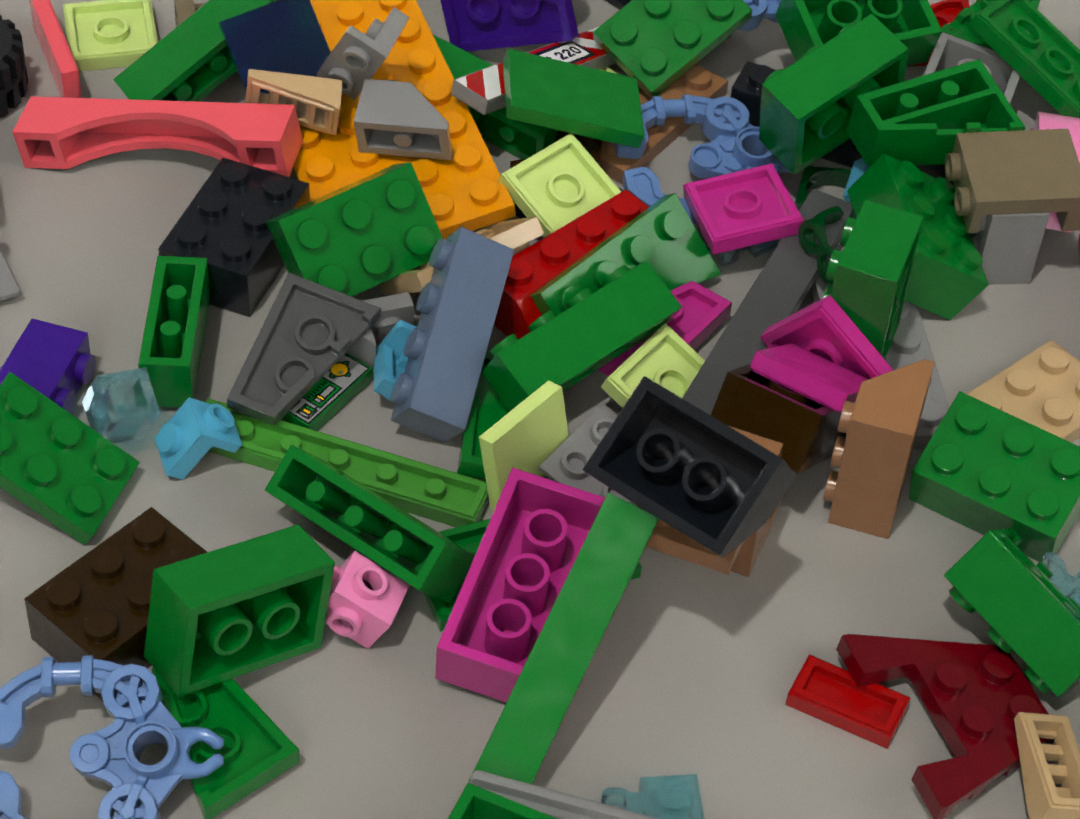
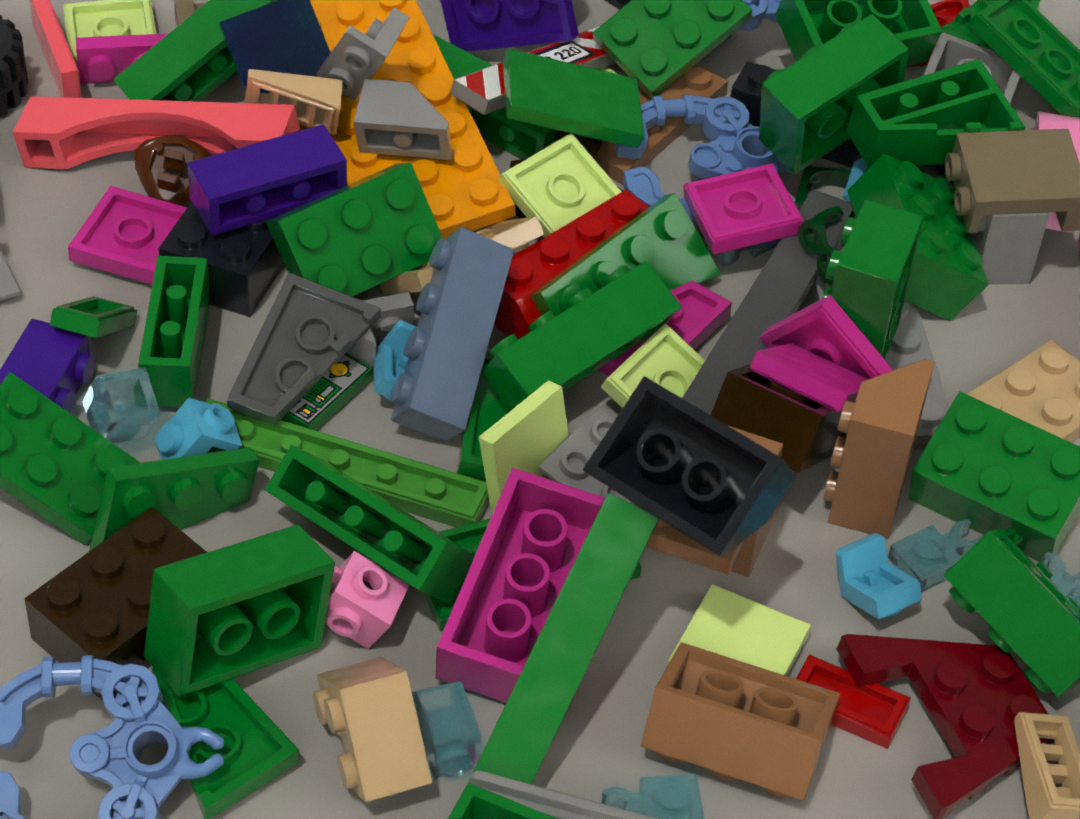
(93, 316): none -> green tile
(107, 56): none -> dark pink plate
(125, 234): none -> dark pink plate
(164, 167): none -> reddish brown piece
(178, 488): none -> green wing
(265, 178): none -> dark purple brick
(378, 727): none -> tan brick
(447, 729): none -> clear light blue brick
(739, 721): none -> medium nougat slope
(746, 631): none -> yellowish green tile
(871, 581): none -> medium azure bracket
(929, 554): none -> clear light blue plate

